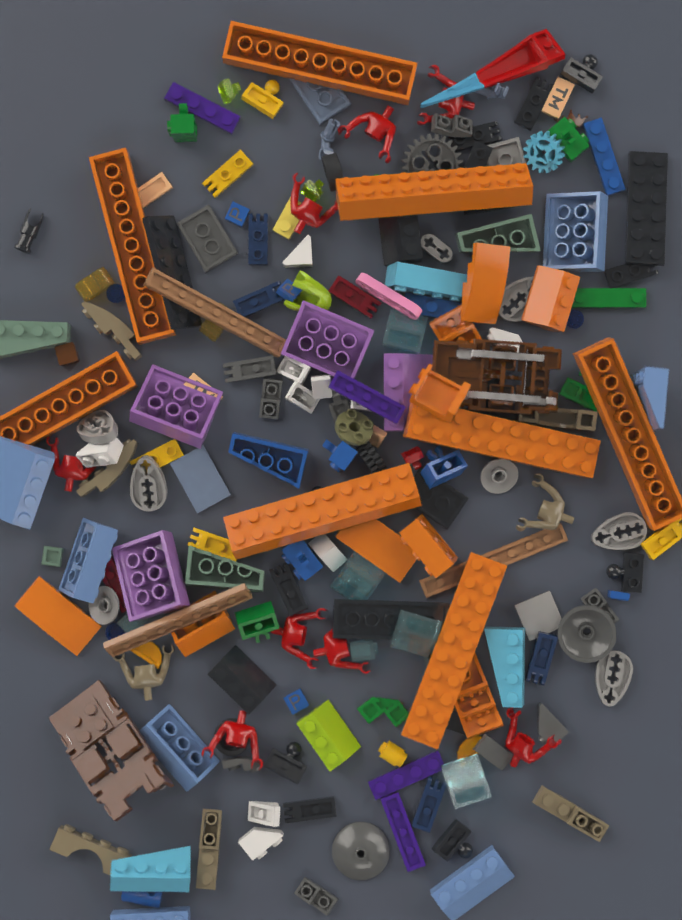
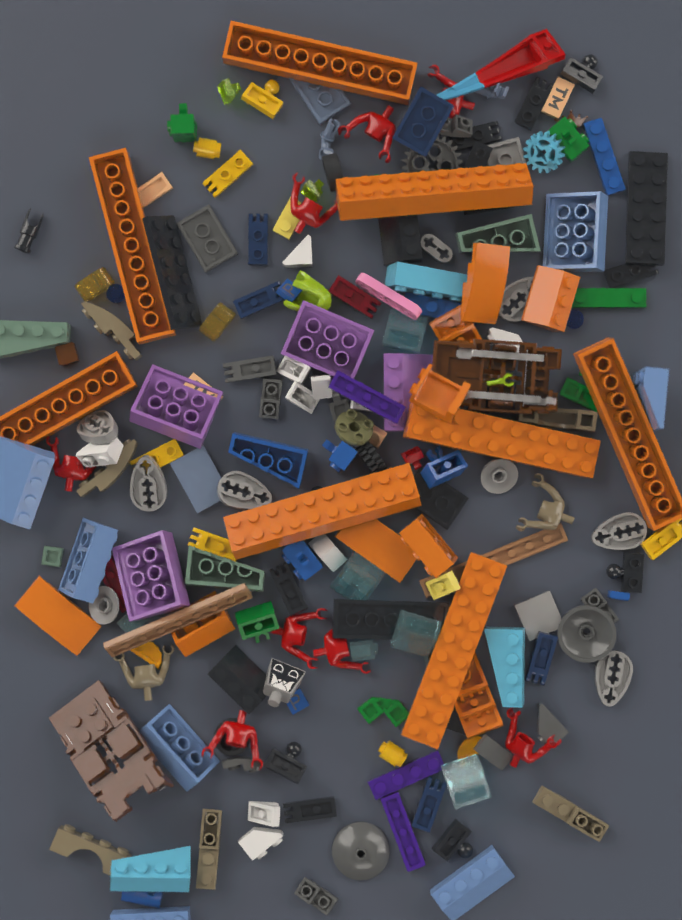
(113, 630): clear blue plate -> none
(203, 108): dark purple plate -> none
(207, 148): none -> yellow brick
(214, 312): medium nougat tile -> none
(237, 214): blue tile -> none
(243, 481): none -> light grey piece
(281, 682): none -> torso
(328, 735): lime slope -> none
(423, 121): none -> dark blue plate
(443, 585): none -> light yellow plate
(501, 381): none -> lime hand

